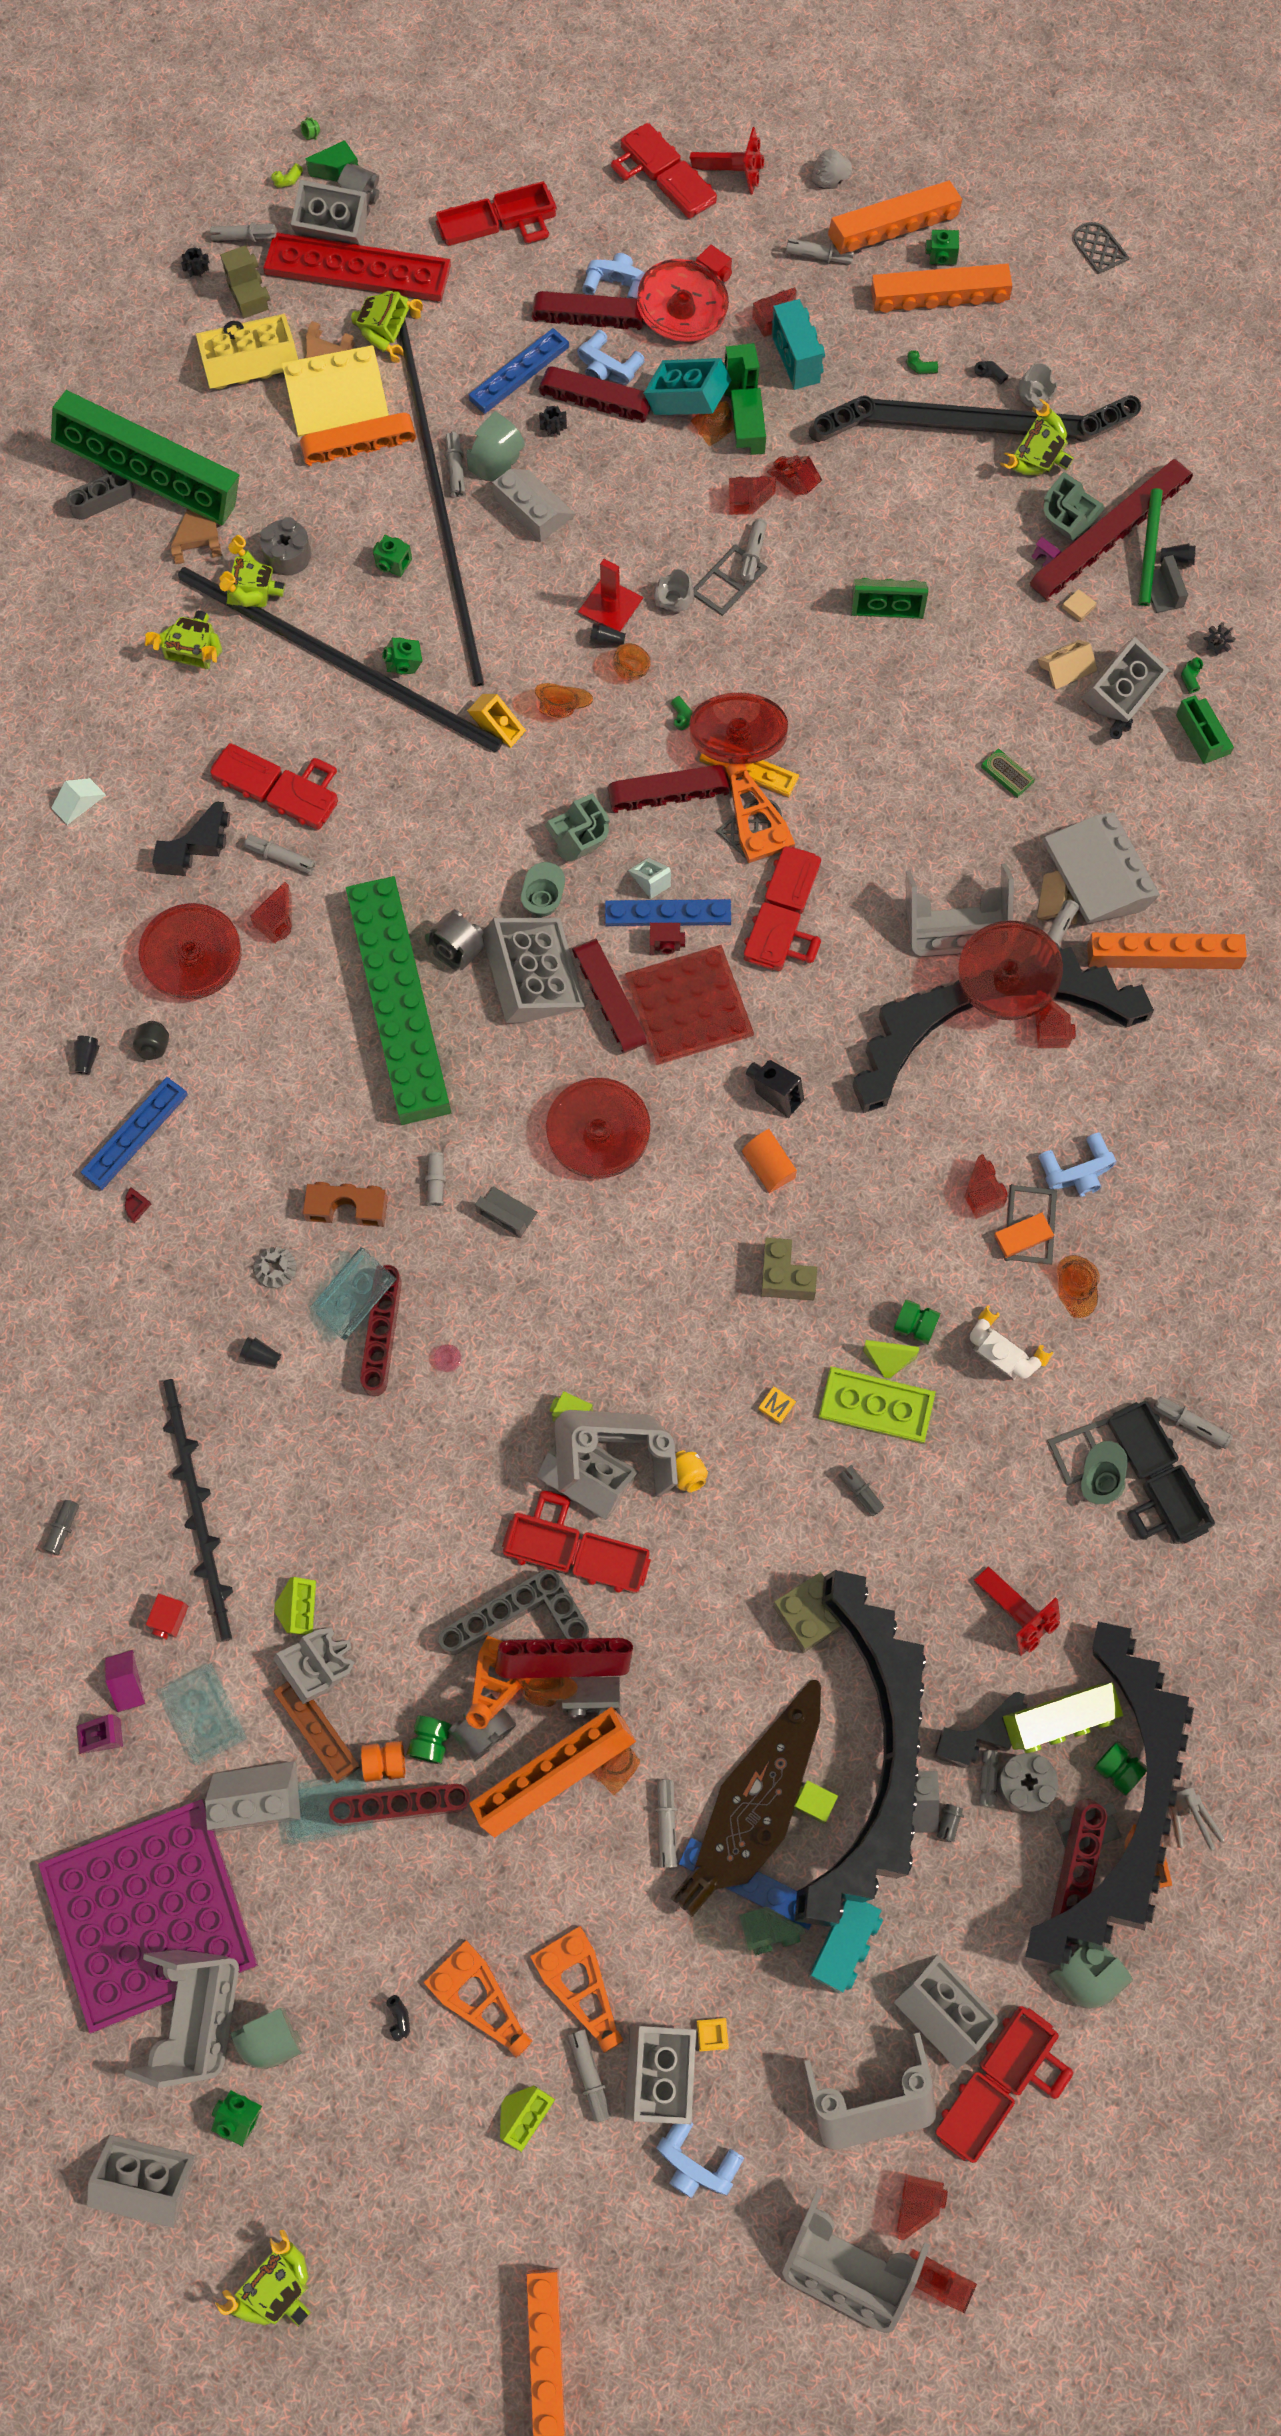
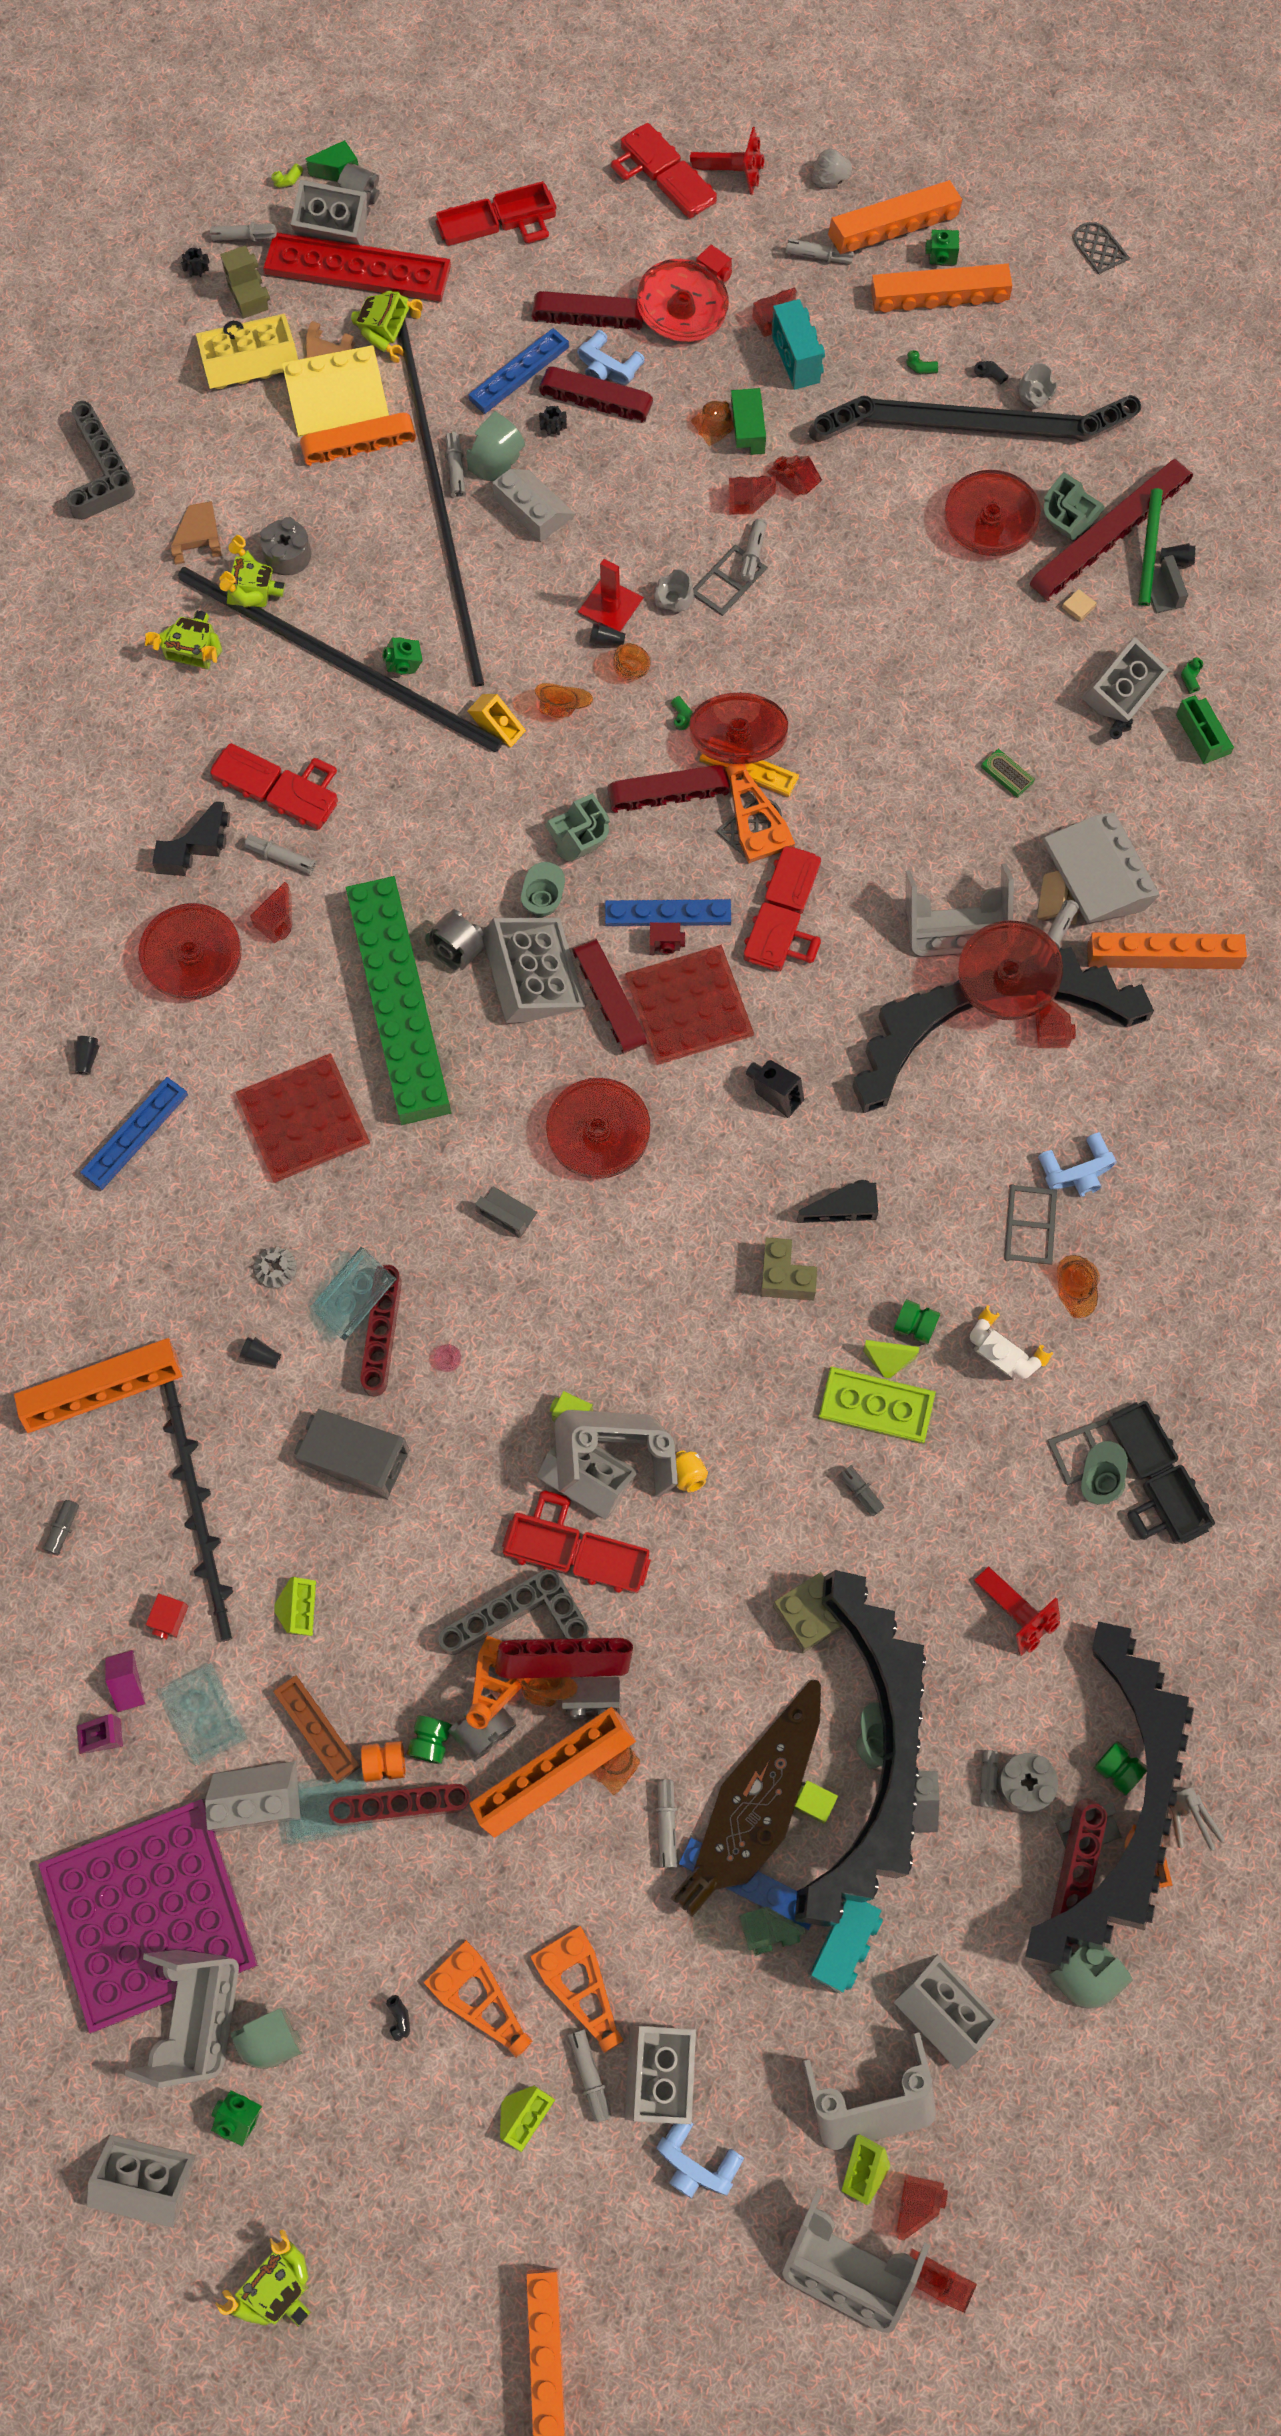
(76, 798): light aqua slope -> none
(97, 1385): none -> orange brick
(135, 1204): dark red tile -> none
(144, 457): green brick -> none
(151, 1040): pearl dark grey head -> none
(302, 1117): none -> clear red plate
(310, 126): bright green plate -> none
(315, 1664): light grey plate -> none
(323, 1200): dark orange arch -> none
(352, 1452): none -> dark grey slope
(392, 555): green brick -> none
(435, 1178): light grey pin -> none
(617, 270): light blue connector -> none
(651, 877): light aqua slope -> none
(687, 386): teal brick -> none
(712, 2034): yellow tile -> none
(742, 367): green piece -> none
(769, 1161): orange brick -> none
(776, 1405): yellow tile -> none
(850, 1203): none -> black slope
(865, 2170): none -> lime slope
(870, 1741): none -> sand green piece
(889, 598): green slope -> none
(950, 1820): dark grey pin -> none
(960, 1747): black arch -> none
(984, 1191): clear red slope -> none
(992, 512): none -> clear red dish
(1009, 2068): red piece -> none
(1024, 1235): orange tile -> none
(1042, 445): lime torso -> none
(1045, 548): magenta tile -> none
(1063, 1716): brick -> none
(1069, 663): tan panel -> none
(1192, 1422): light grey axle -> none
(1224, 634): black gear -> none

